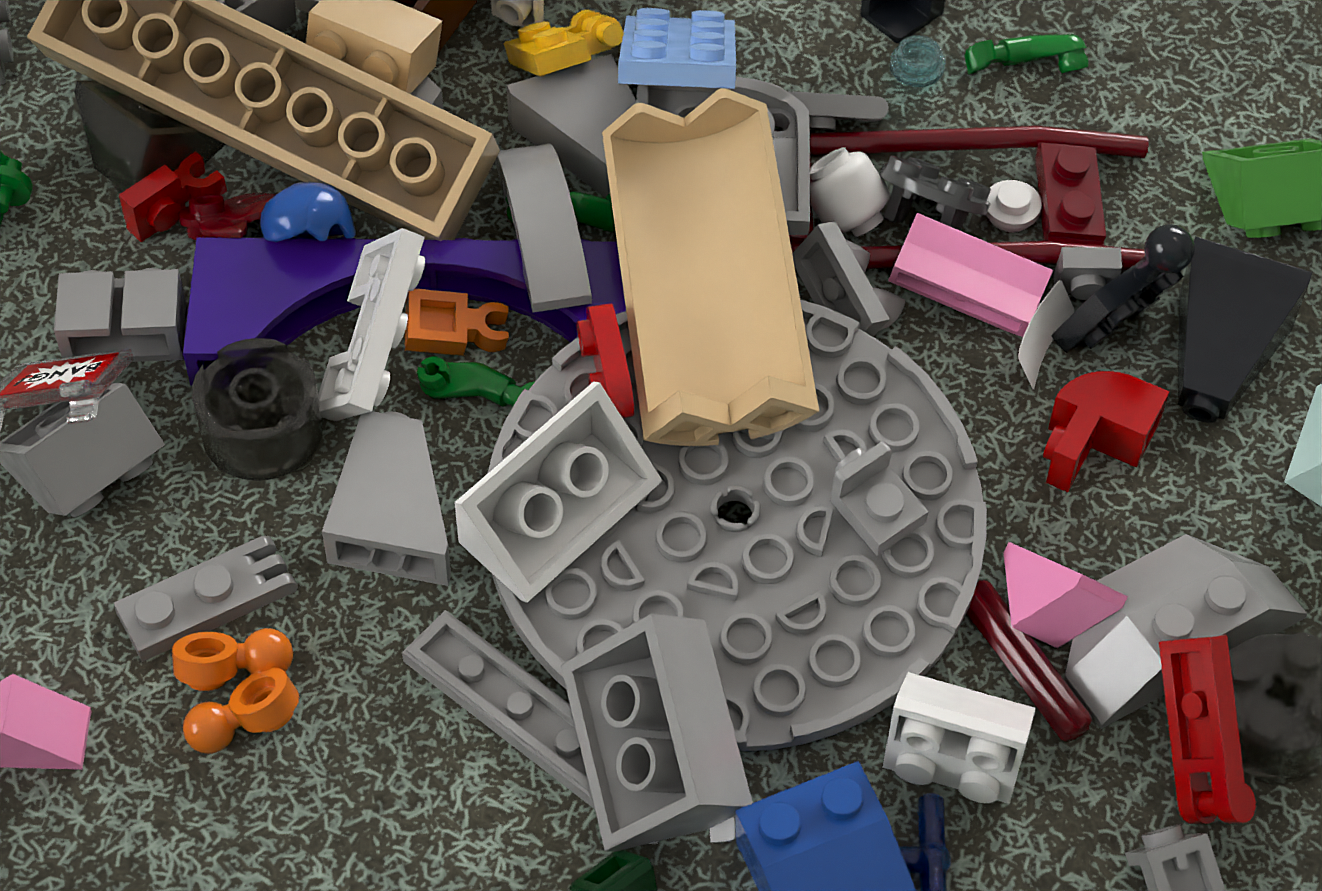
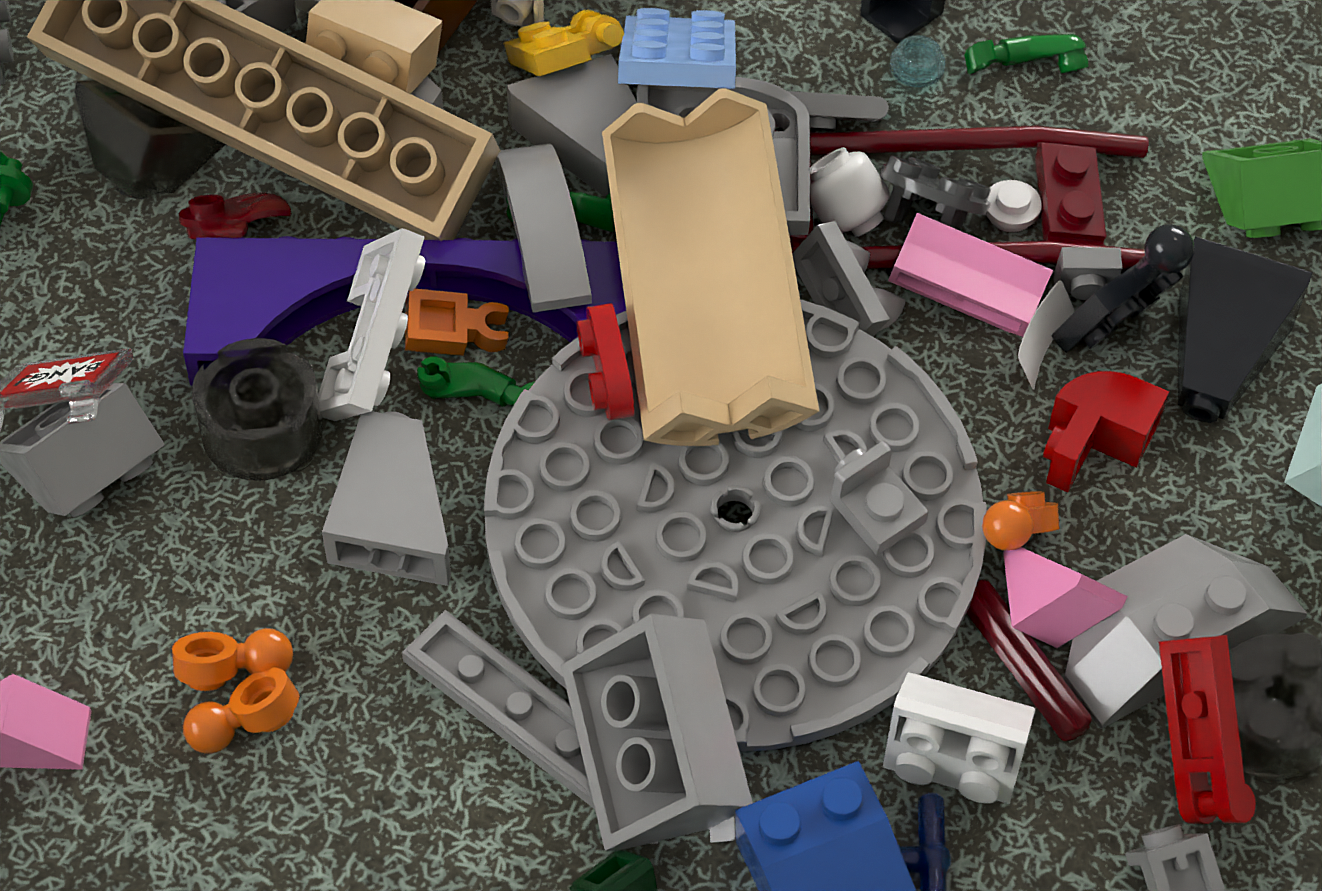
(122, 313): light grey piece -> none
(158, 198): red plate -> none
(205, 596): light grey hinge -> none
(307, 213): blue hair -> none
(555, 494): white slope -> none
(1013, 521): none -> orange plate

